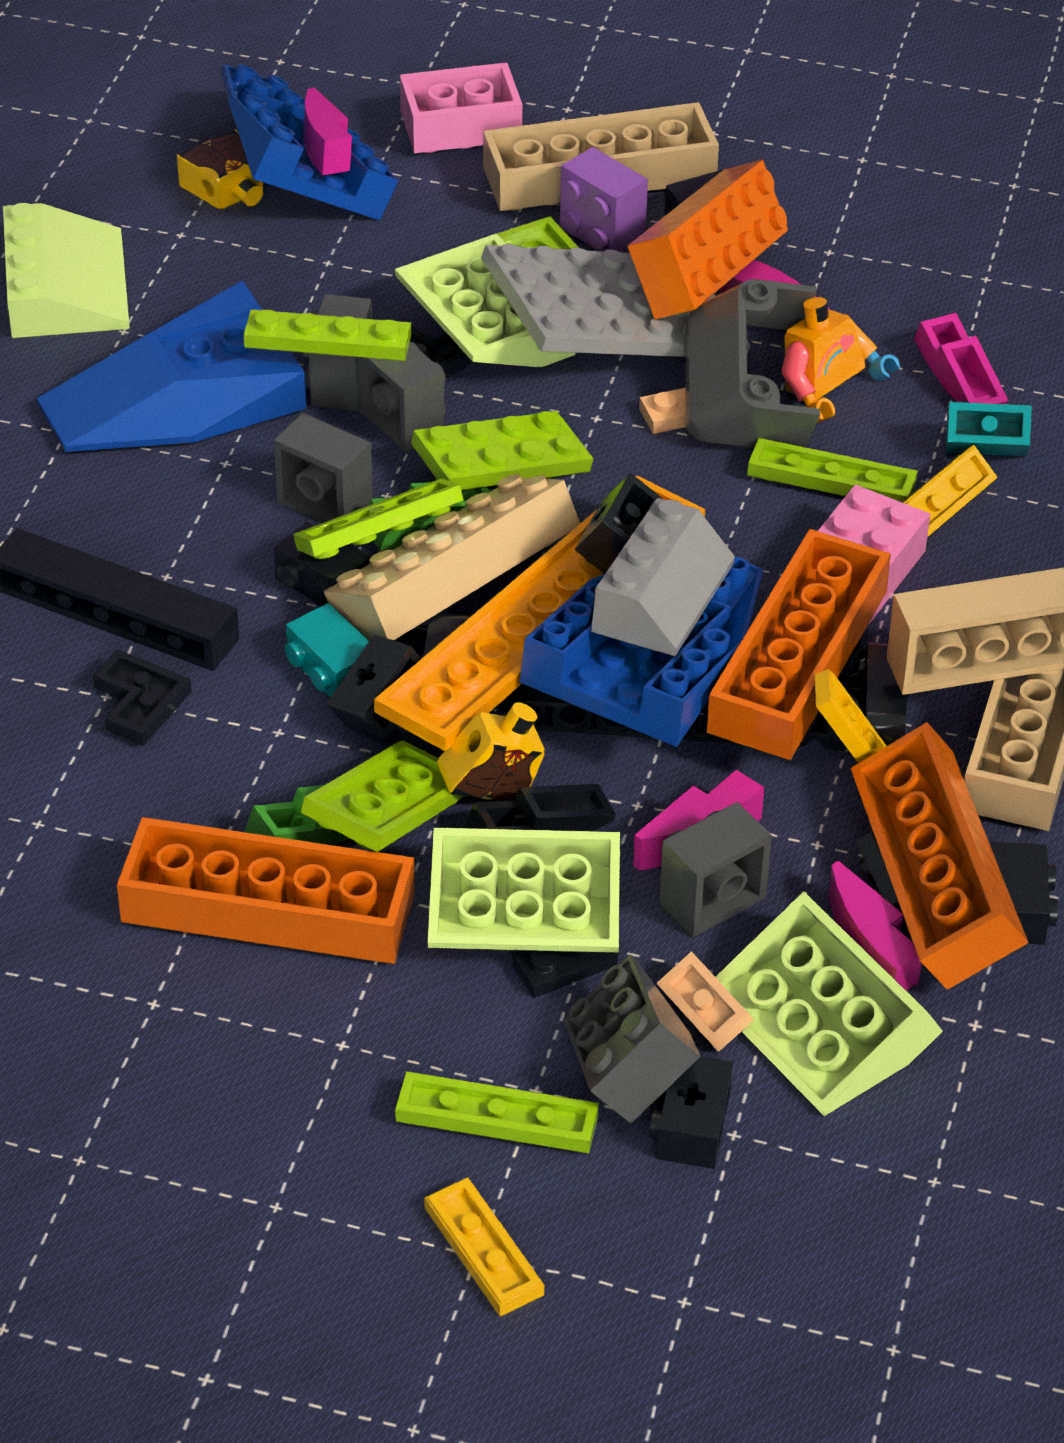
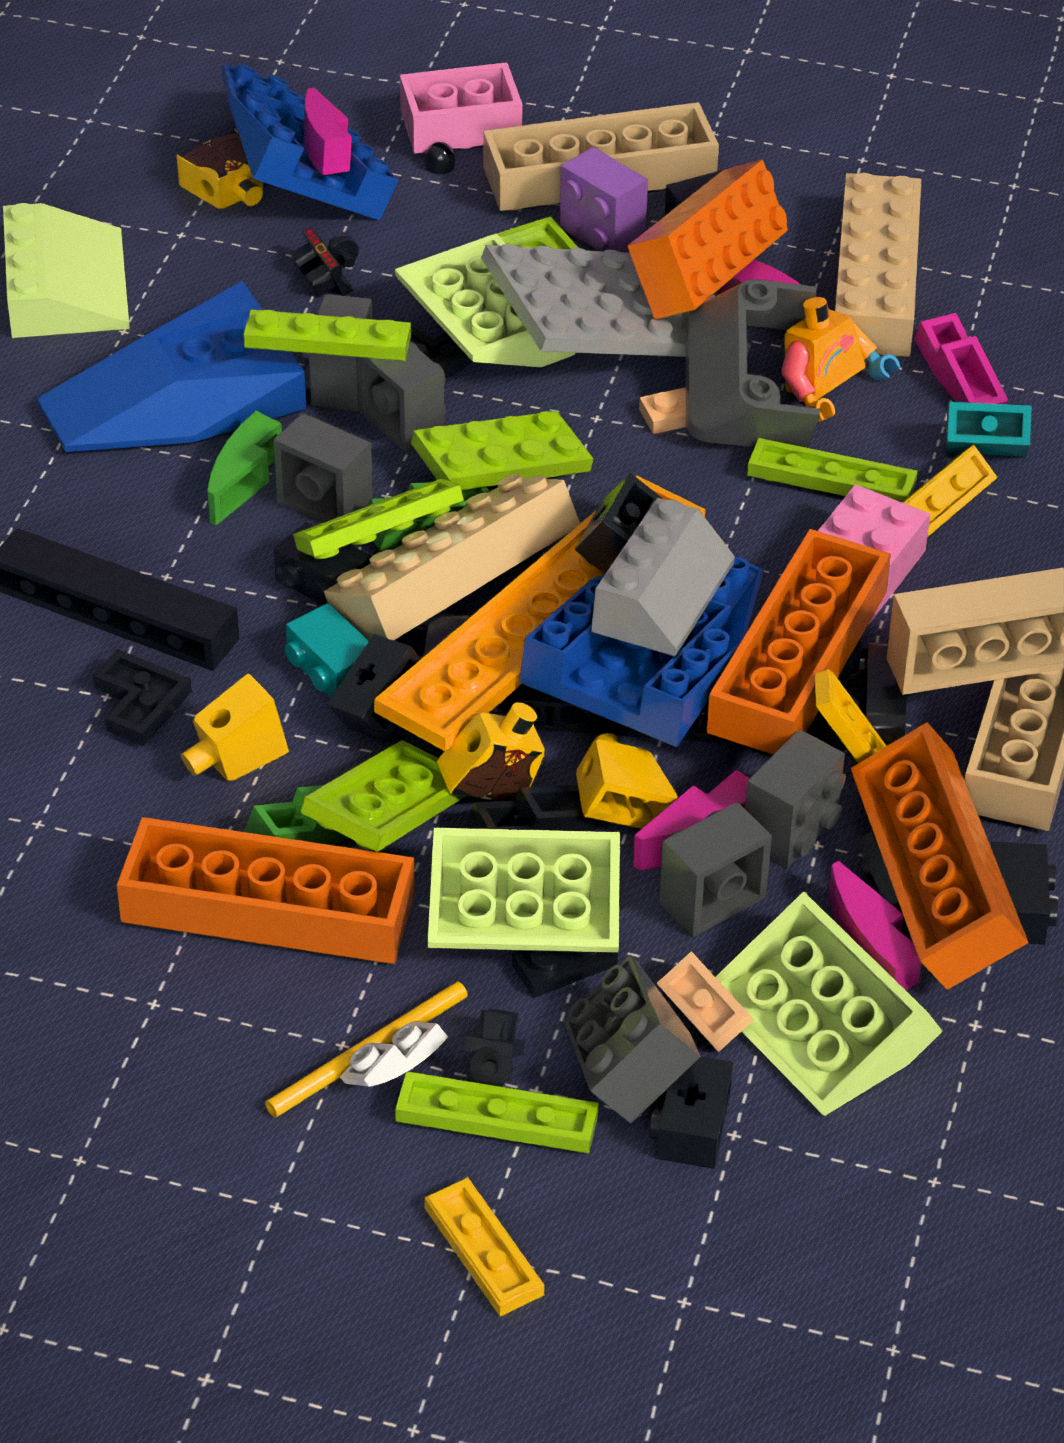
(237, 732): none -> yellow torso
(242, 465): none -> bright green slope
(336, 1067): none -> yellow piece
(339, 254): none -> black hips
(383, 1062): none -> white slope
(440, 158): none -> black hinge
(495, 1047): none -> black hips
(622, 783): none -> yellow torso
(797, 795): none -> dark grey brick
(880, 258): none -> tan brick

